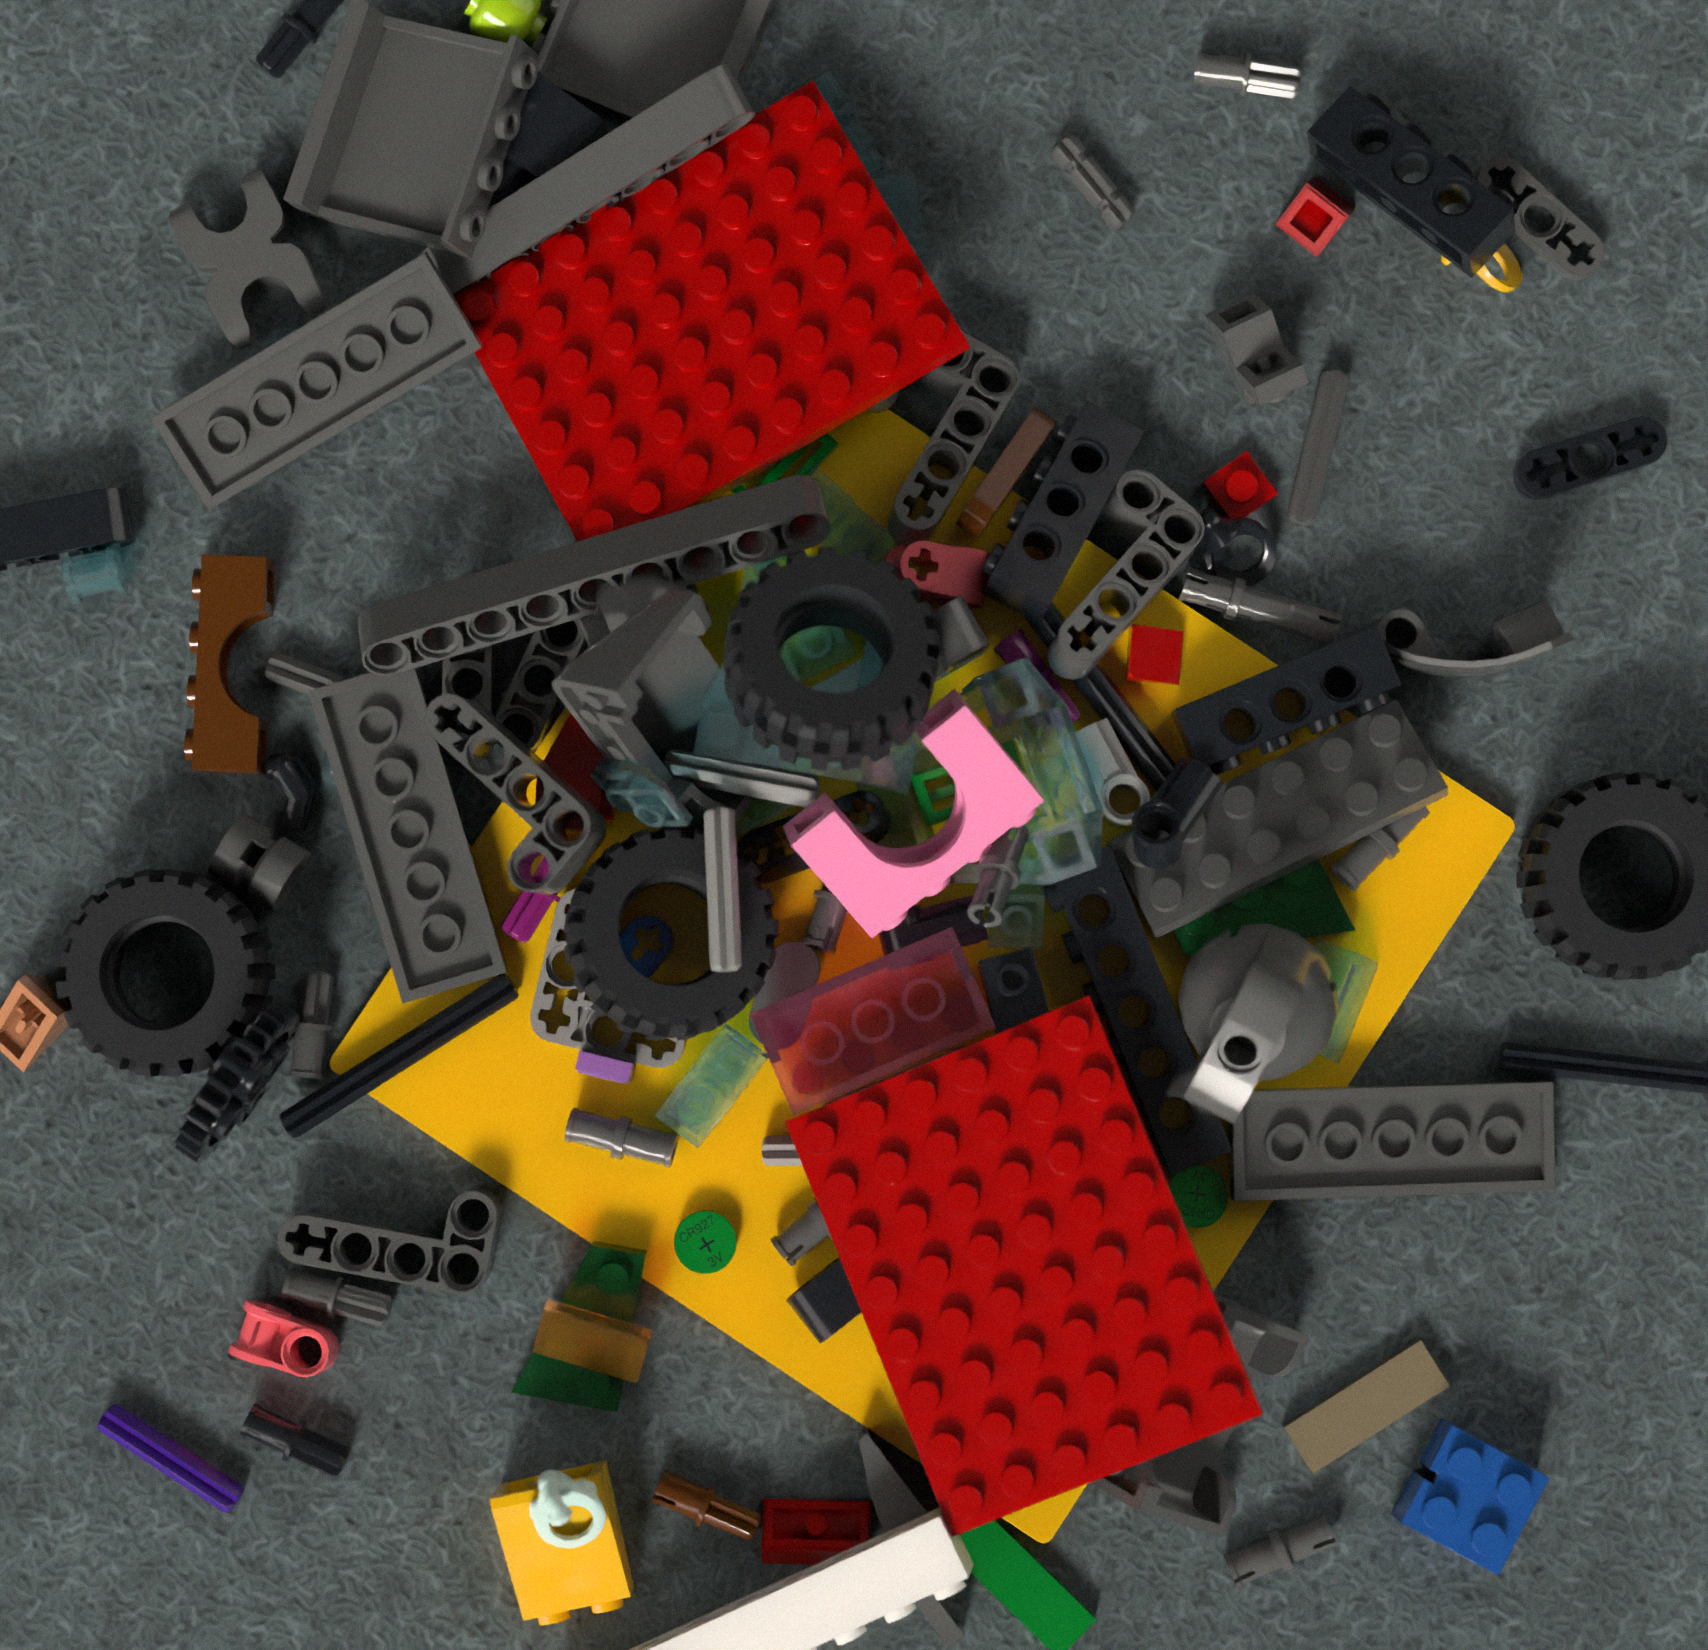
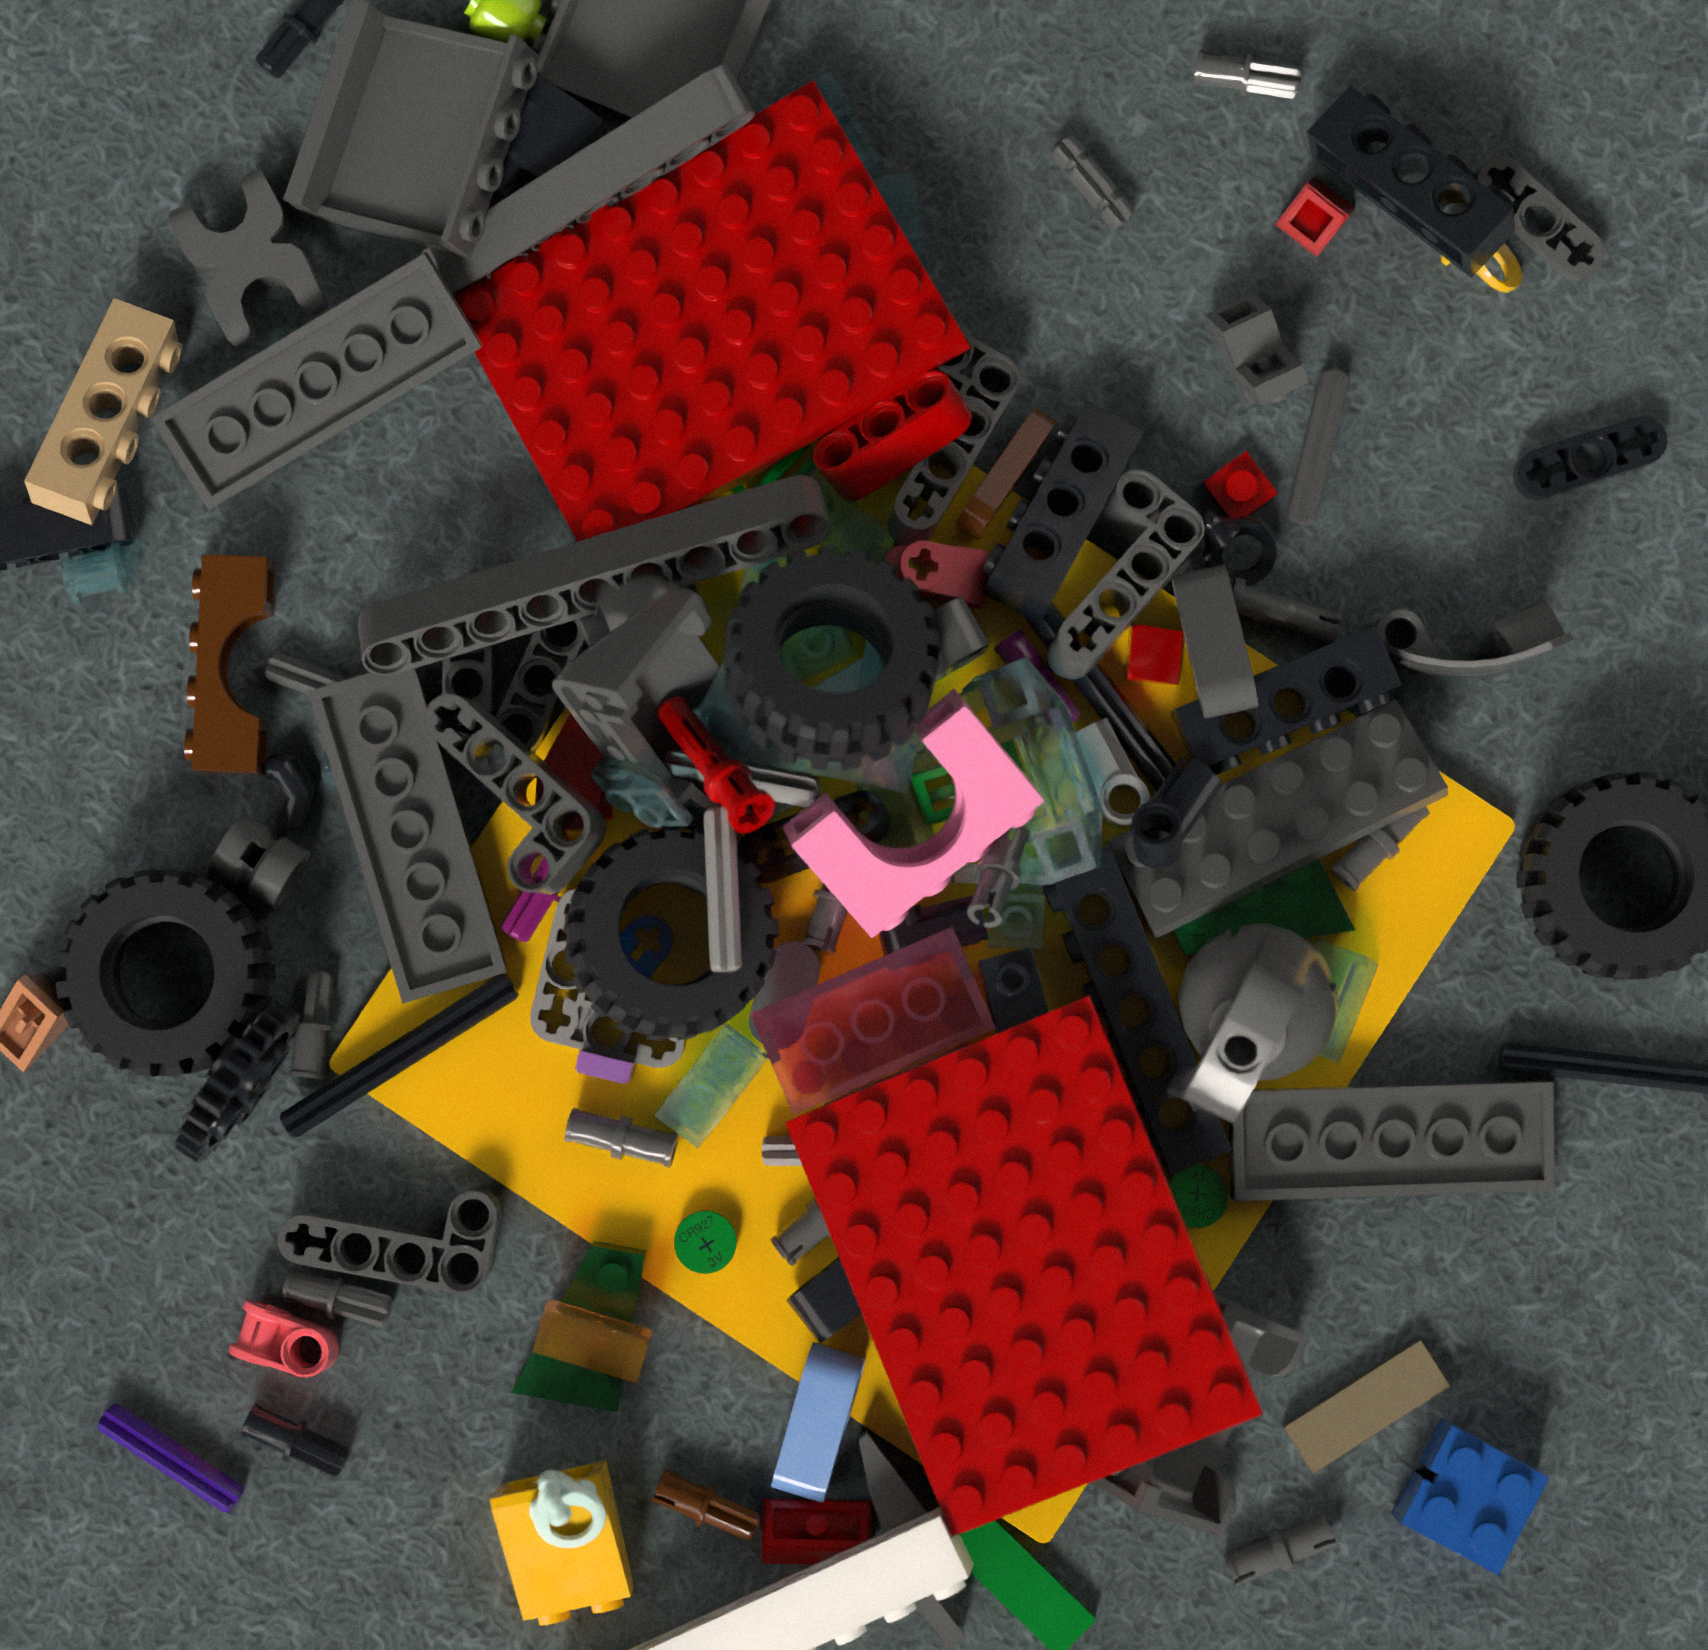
(123, 337): none -> tan brick
(725, 778): none -> red pin
(818, 1422): none -> medium blue beam
(892, 435): none -> red beam
(1214, 641): none -> dark grey beam

